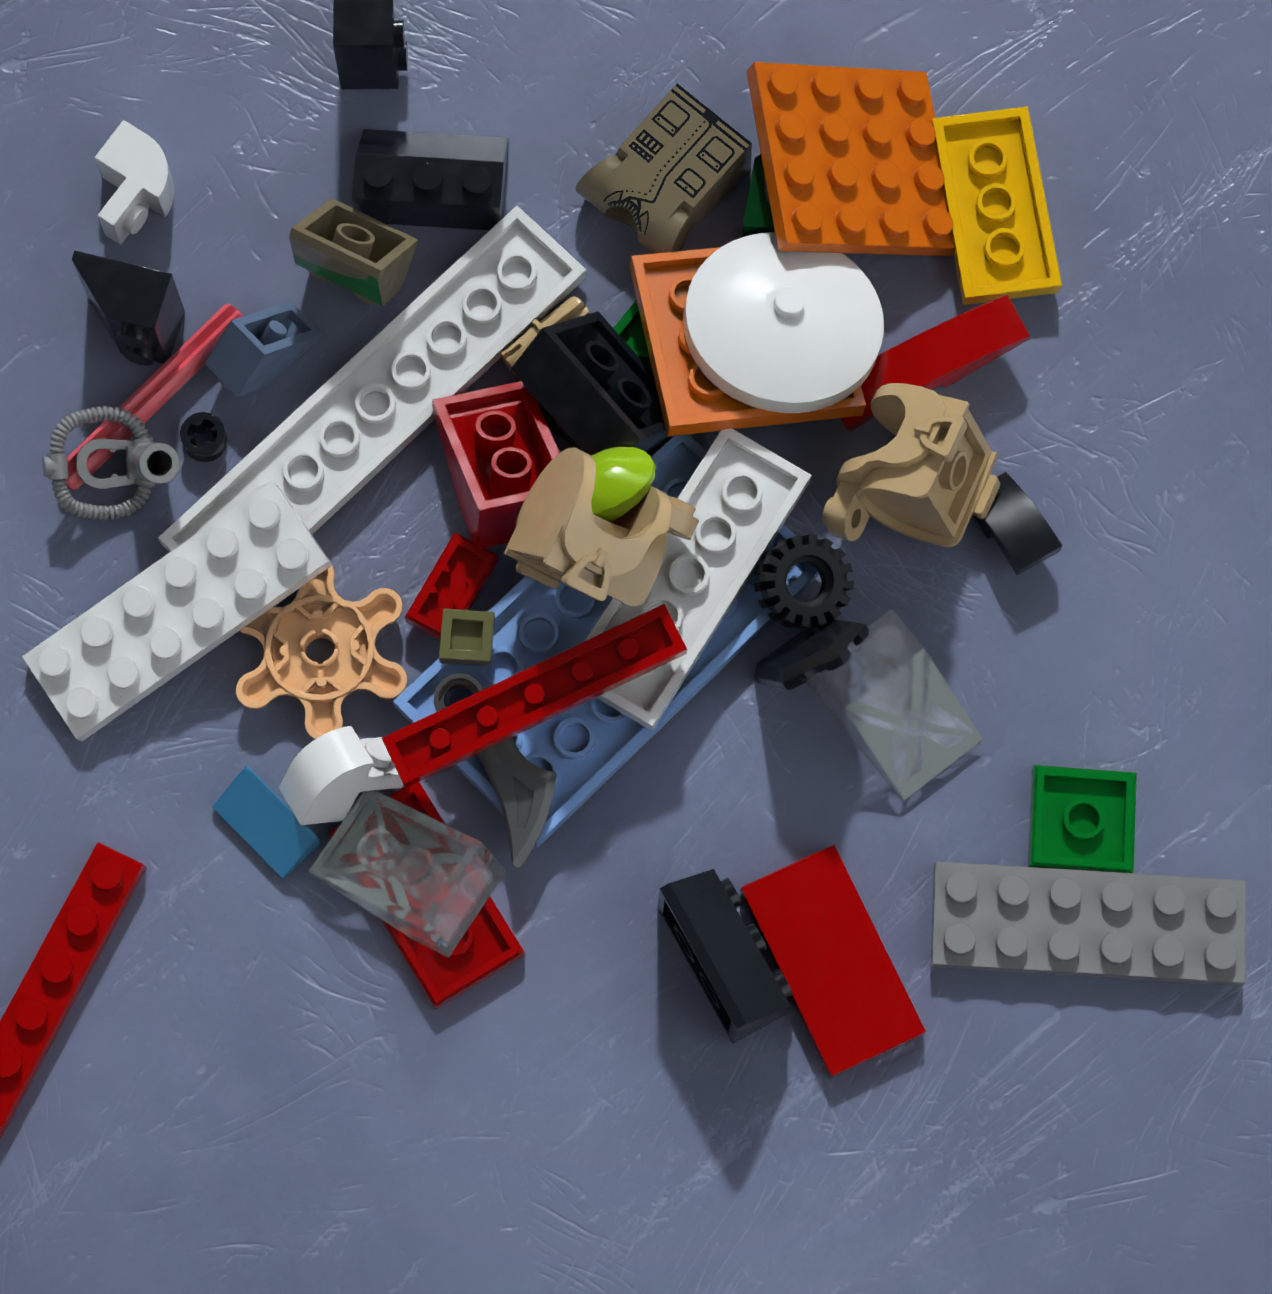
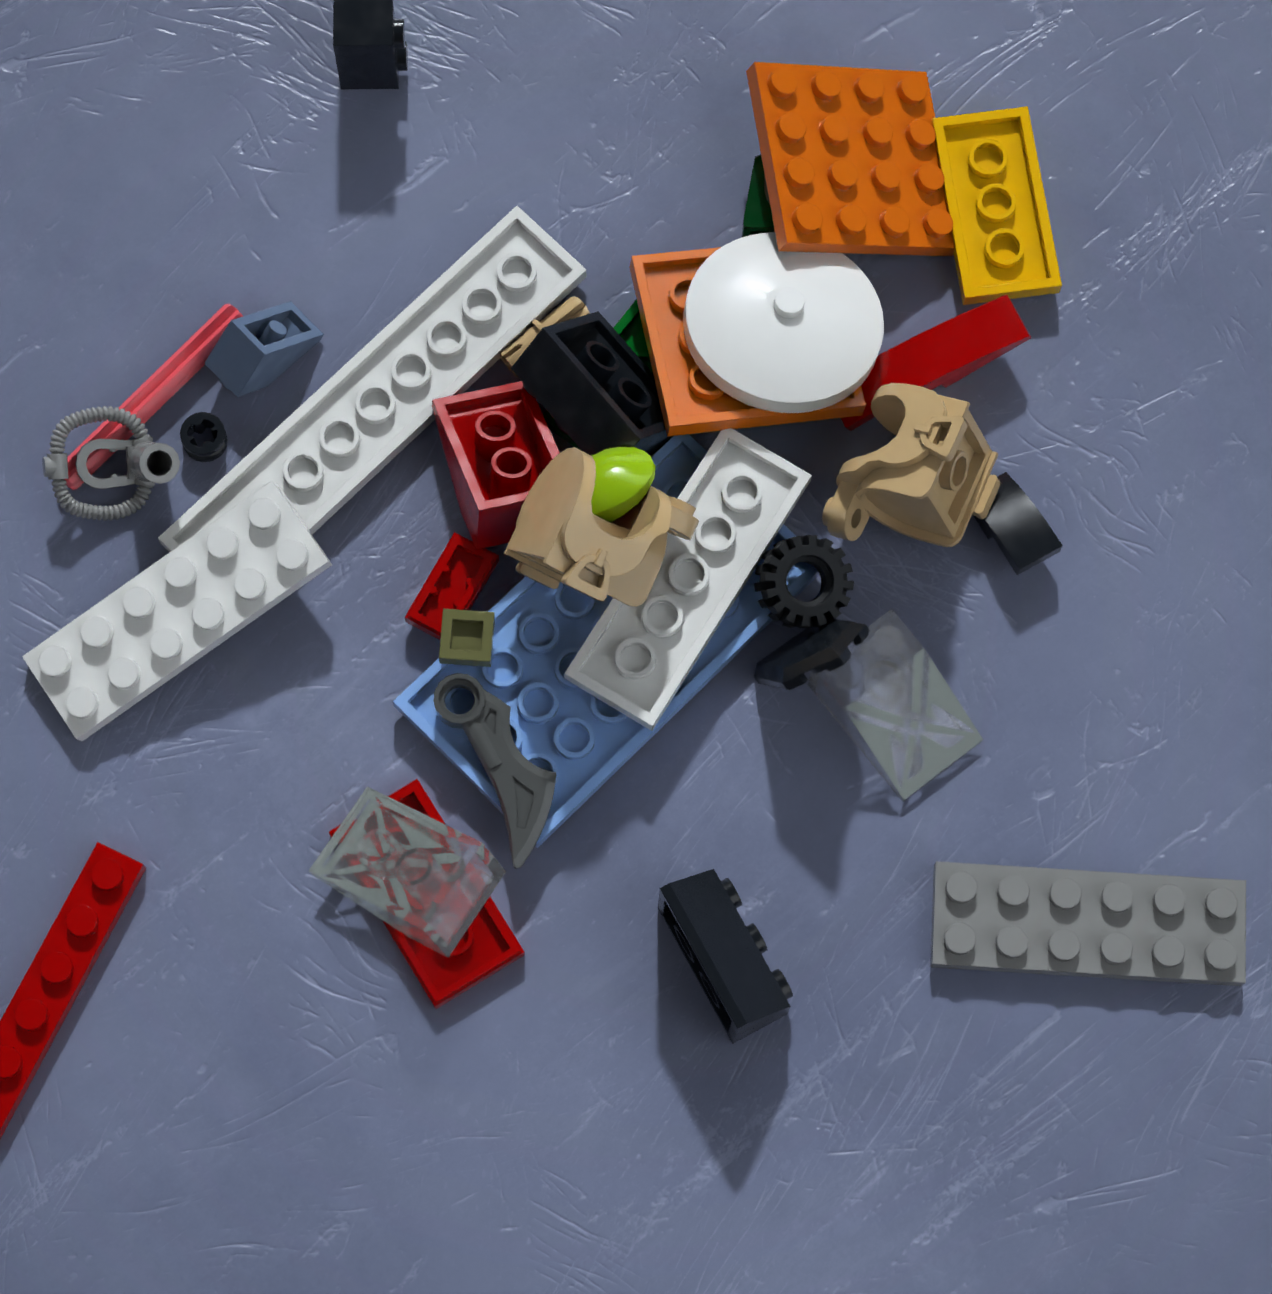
(134, 304): black slope -> none
(142, 177): white brick -> none
(266, 823): dark azure slope -> none
(332, 772): white brick -> none
(352, 667): light nougat plate -> none
(353, 251): dark tan slope -> none
(431, 179): black slope -> none
(534, 695): red plate -> none
(669, 172): dark tan piece -> none
(832, 961): red tile -> none
(1082, 819): green tile -> none

